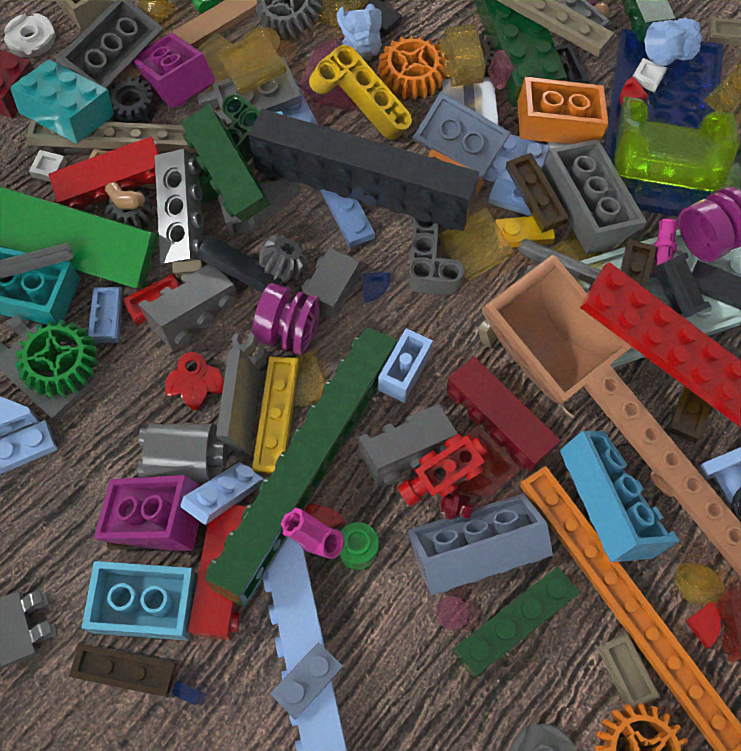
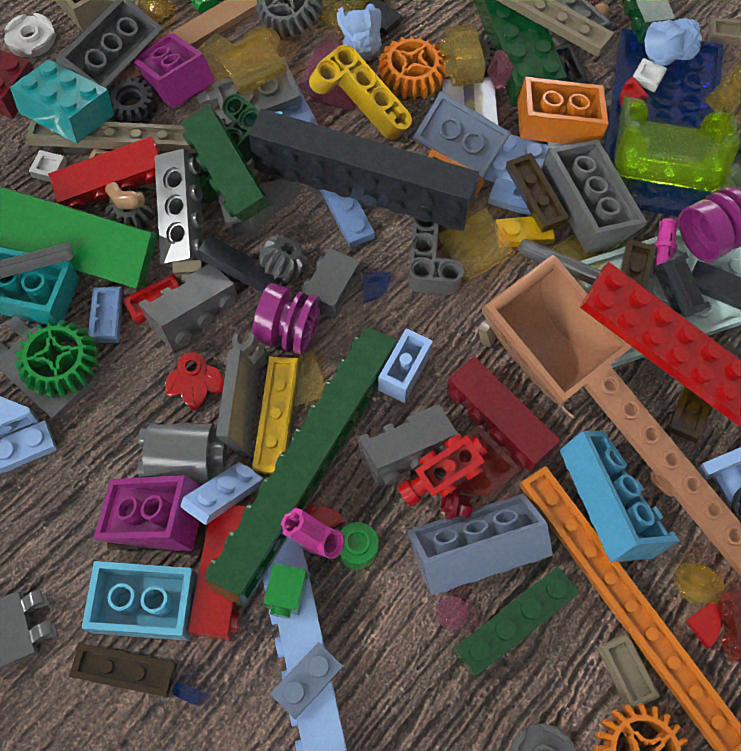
(285, 590): none -> green brick

